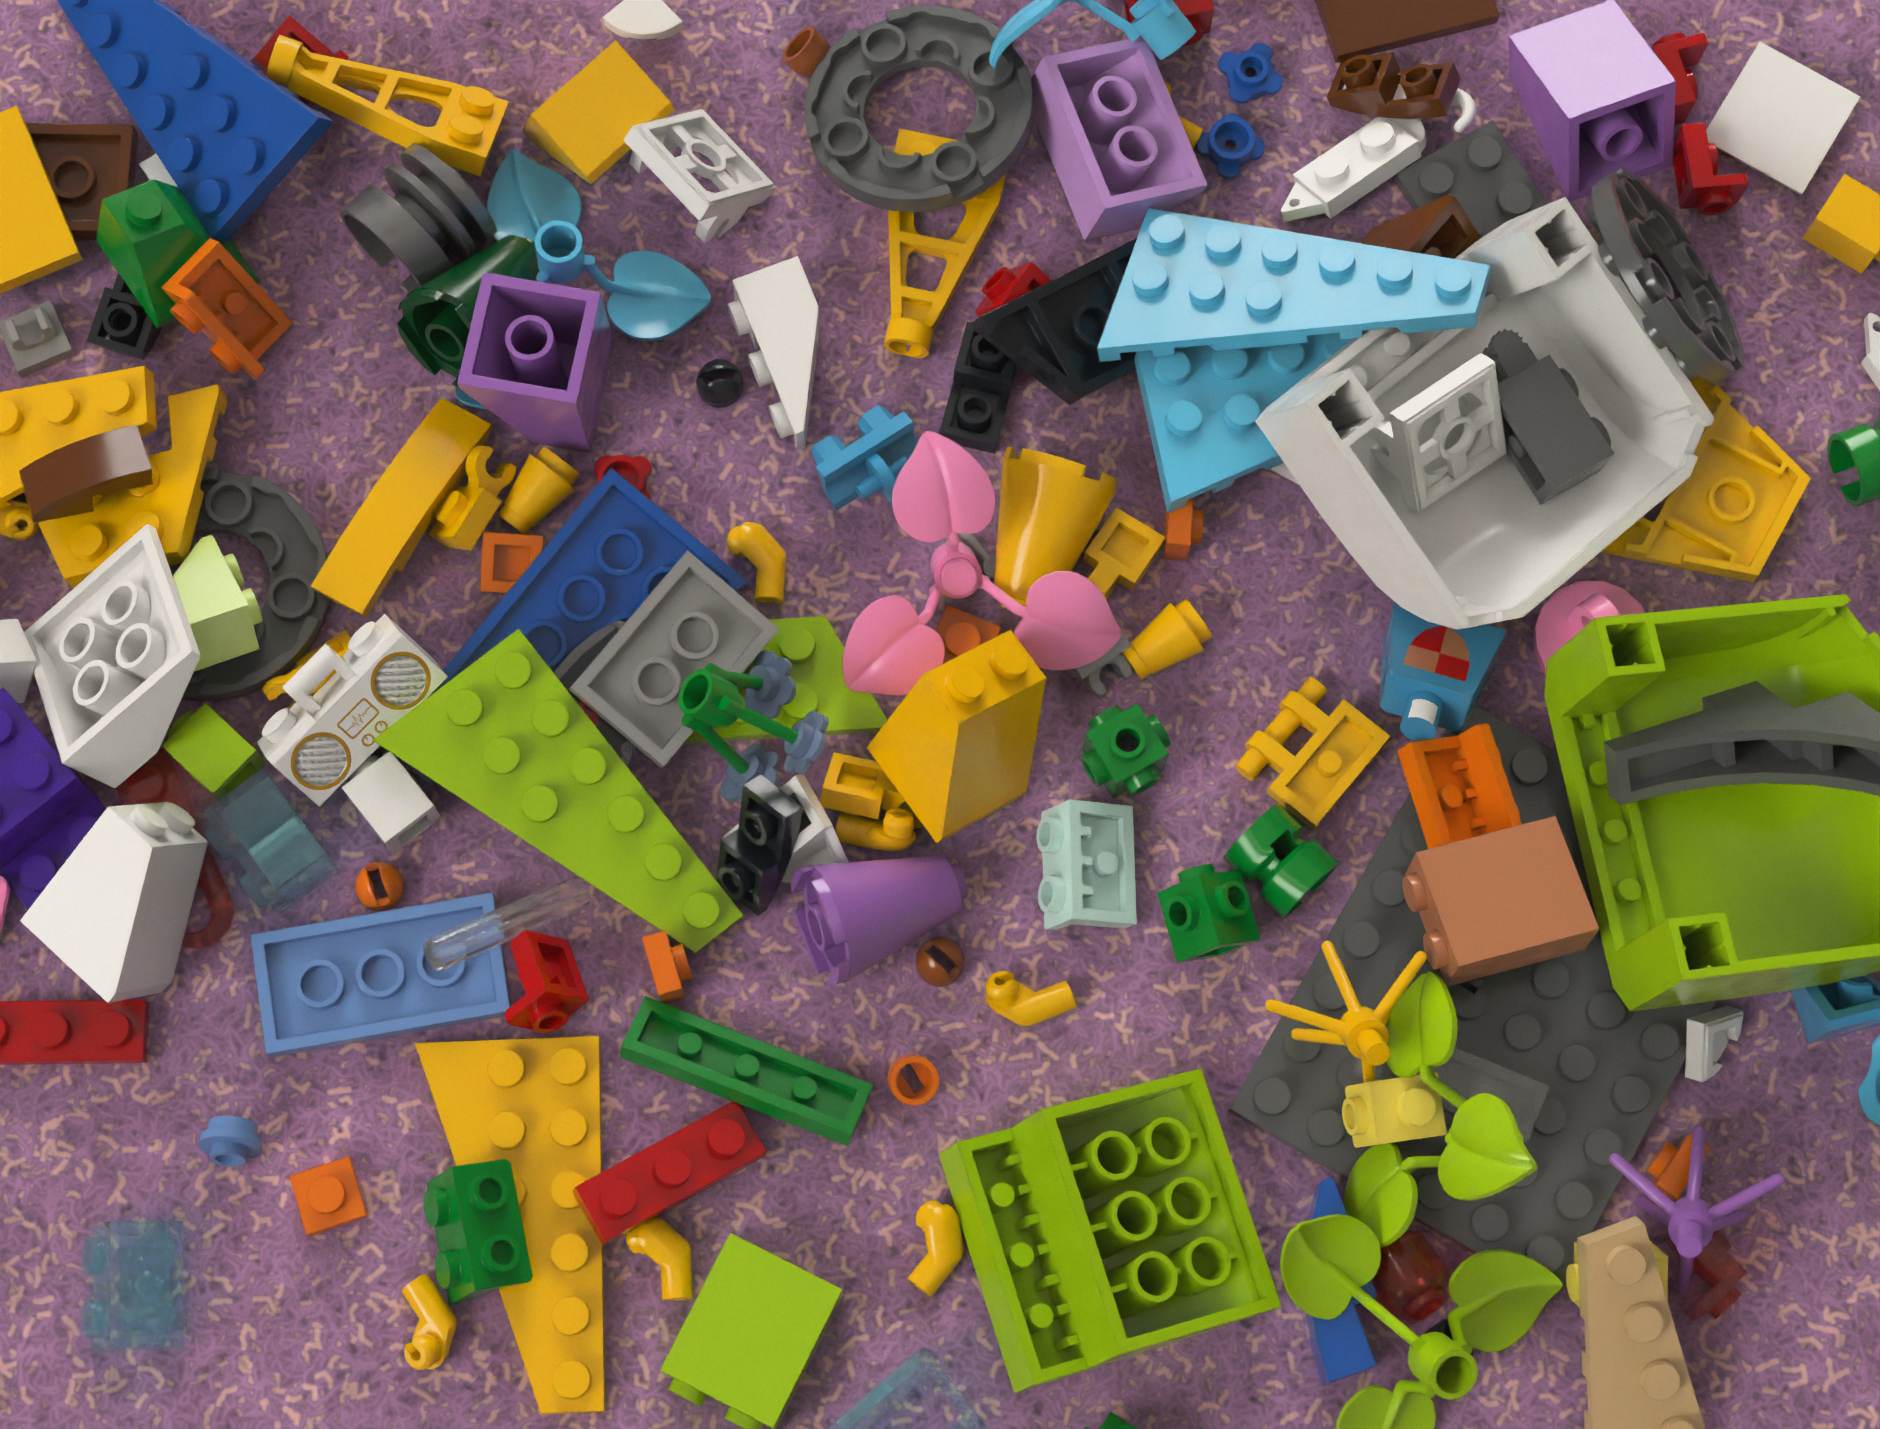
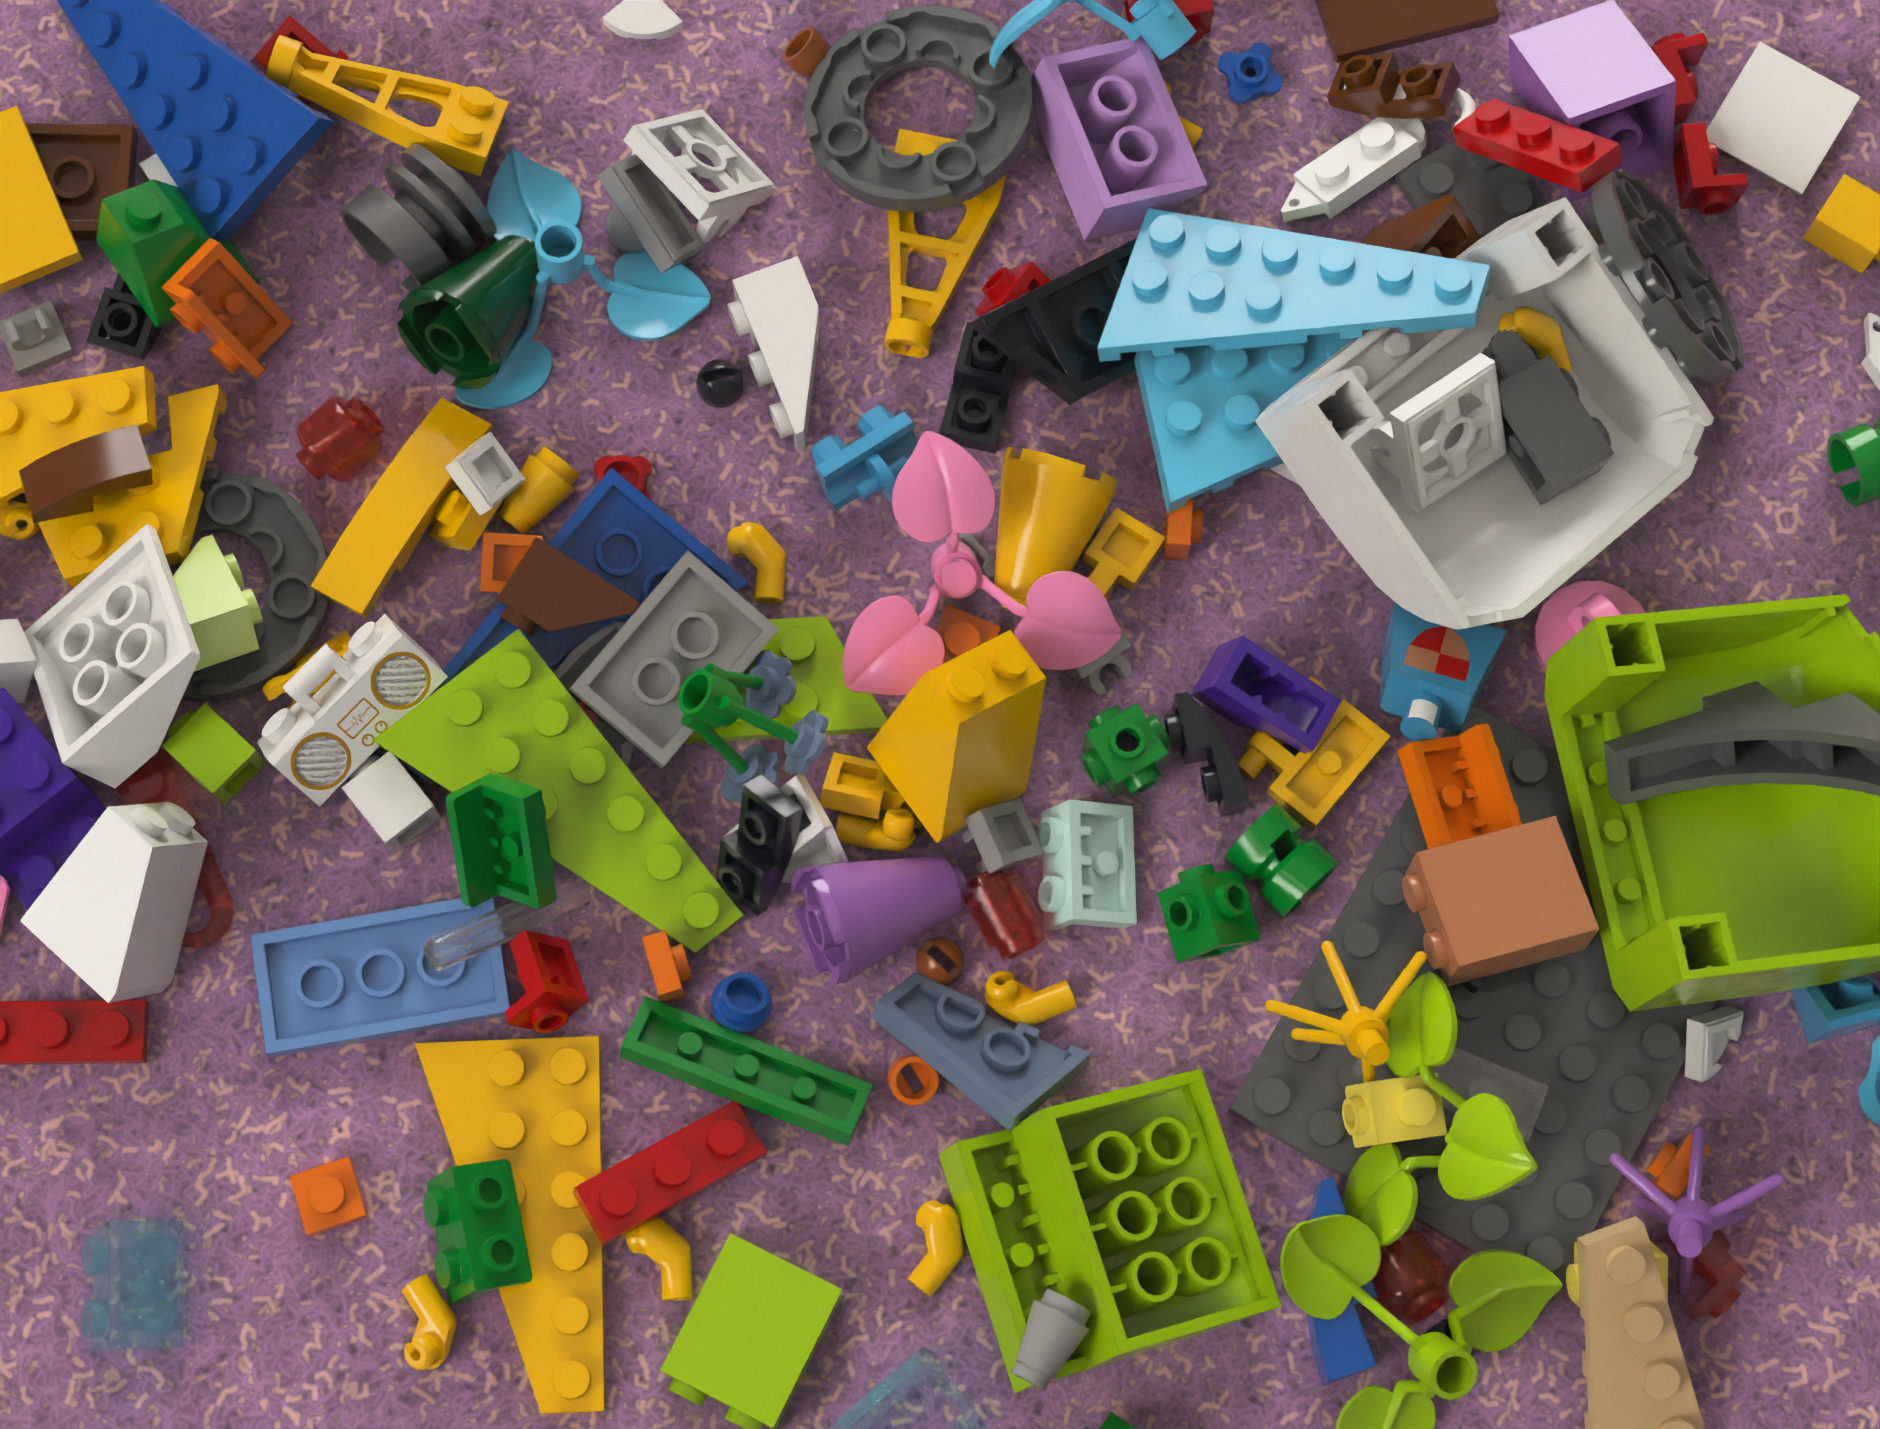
(230, 1140): medium blue plate -> none
(270, 843): clear light blue brick -> none
(340, 439): none -> clear red head
(392, 883): orange hinge -> none
(485, 473): none -> white tile
(501, 842): none -> green bracket
(539, 358): medium lavender slope -> none
(558, 593): none -> reddish brown slope
(595, 111): yellow slope -> none
(647, 216): none -> light grey tile
(741, 1002): none -> blue plate
(988, 1060): none -> sand blue wing
(1002, 836): none -> light grey tile
(1004, 913): none -> clear red brick
(1050, 1338): none -> light grey cone
(1168, 639): yellow cone -> none
(1199, 741): none -> black slope
(1230, 129): blue plate -> none
(1265, 694): none -> dark purple arch
(1538, 145): none -> red plate
(1538, 332): none -> yellow arm
(1728, 508): yellow wing -> none

